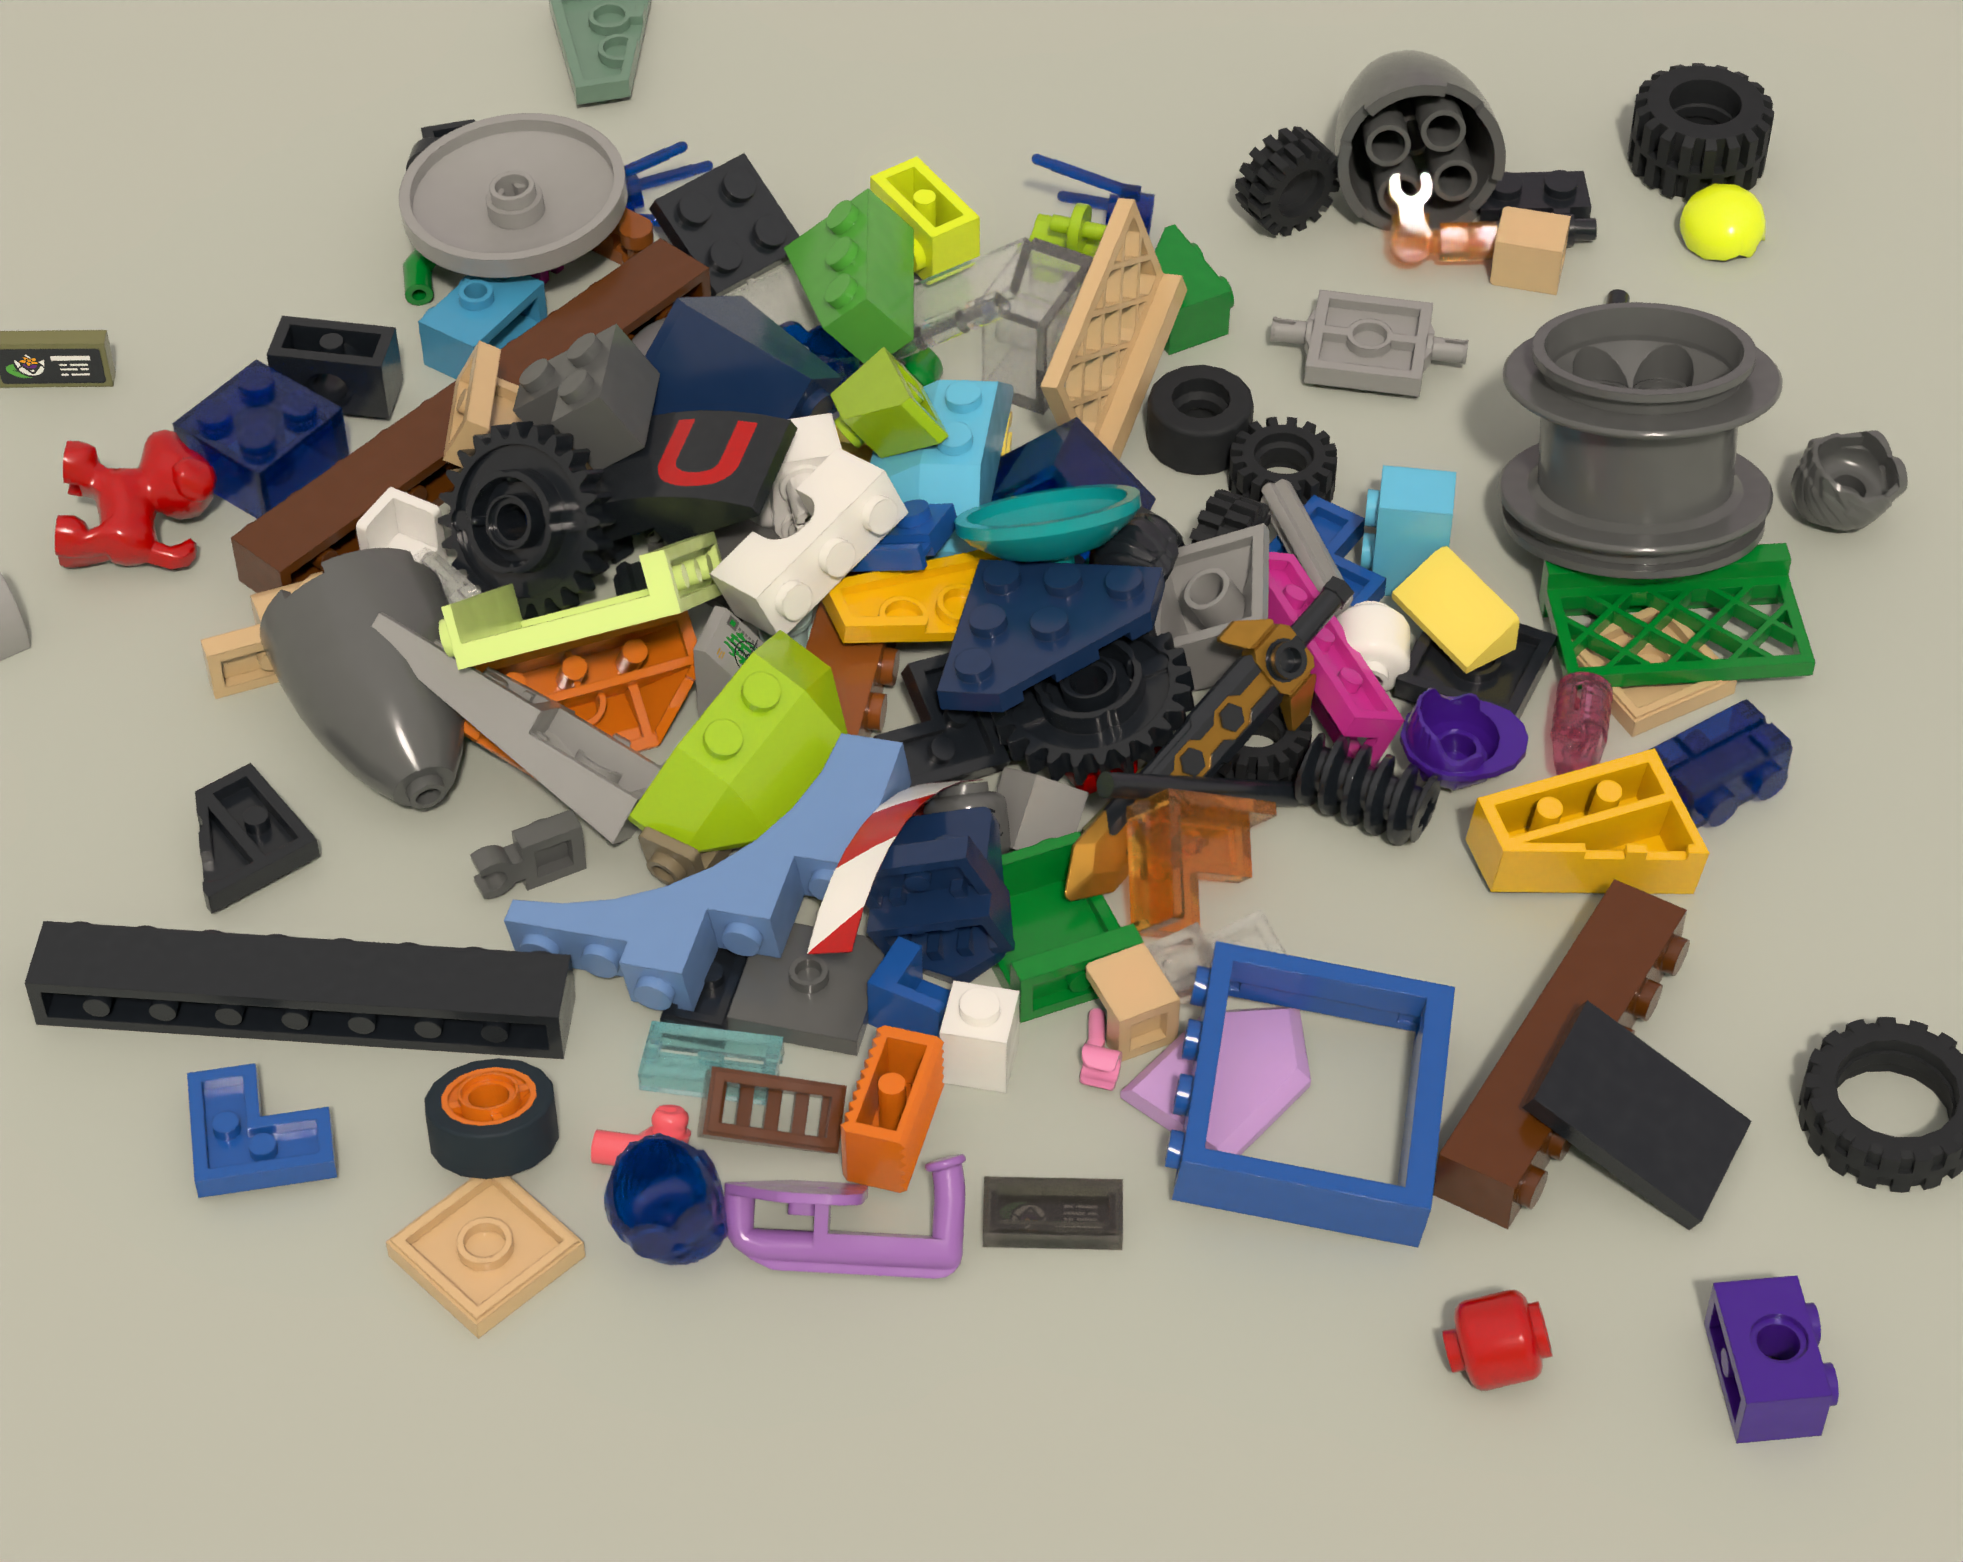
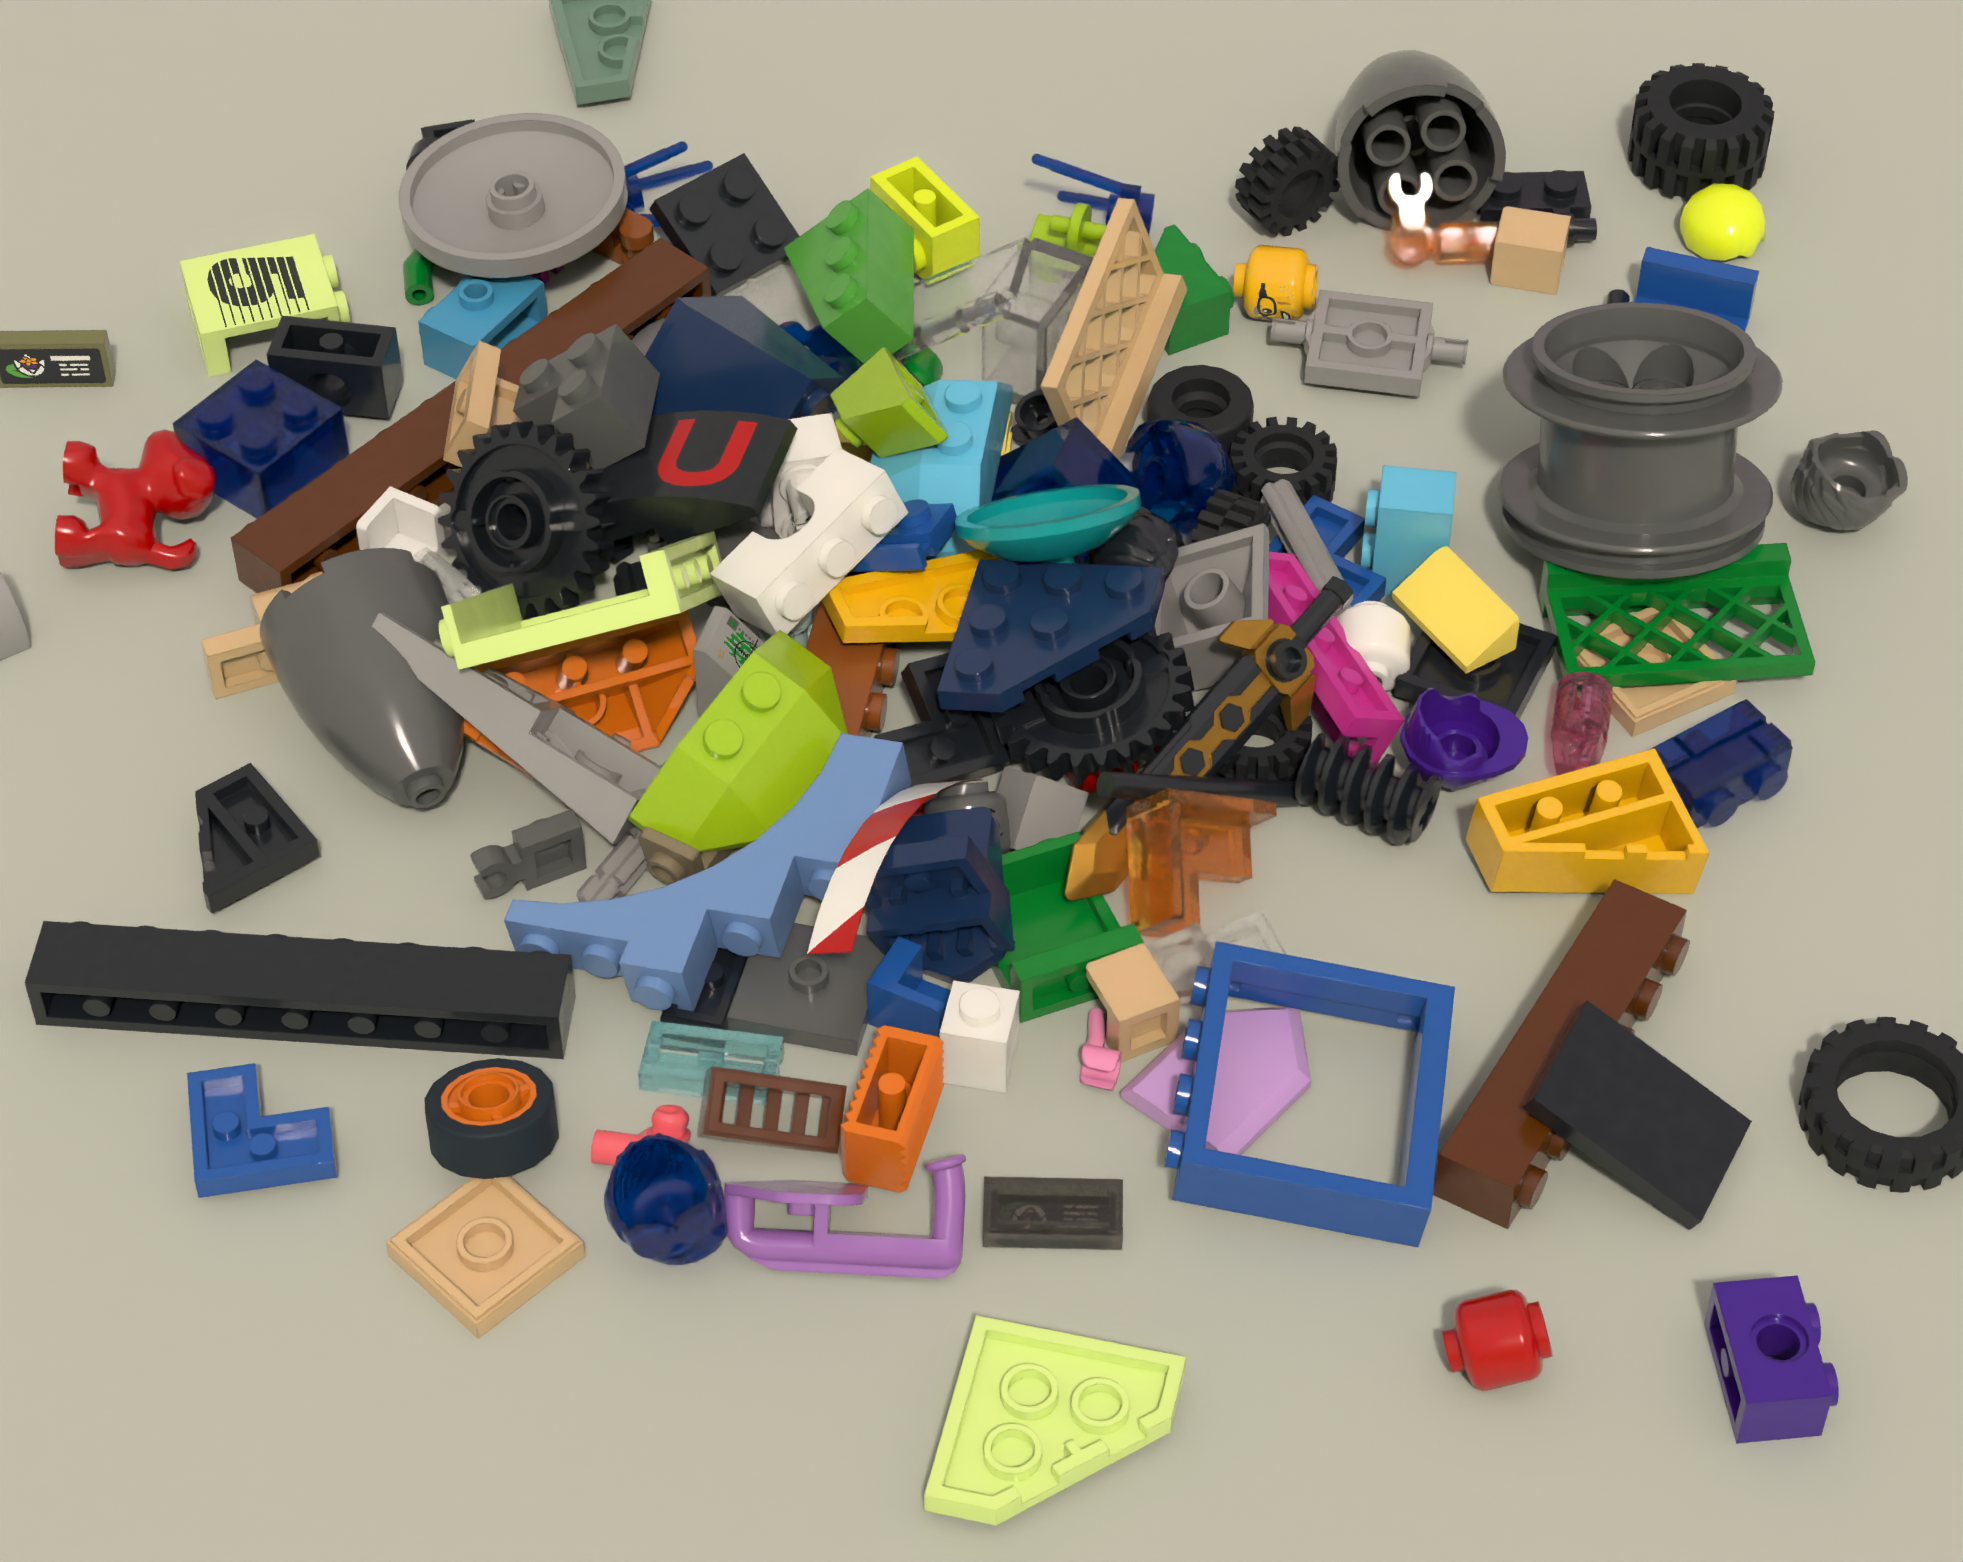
(254, 288): none -> yellowish green panel
(617, 871): none -> light grey axle
(1028, 413): none -> black plate
(1042, 1415): none -> yellowish green plate
(1180, 468): none -> clear blue cylinder
(1276, 283): none -> yellow head
(1698, 285): none -> blue panel

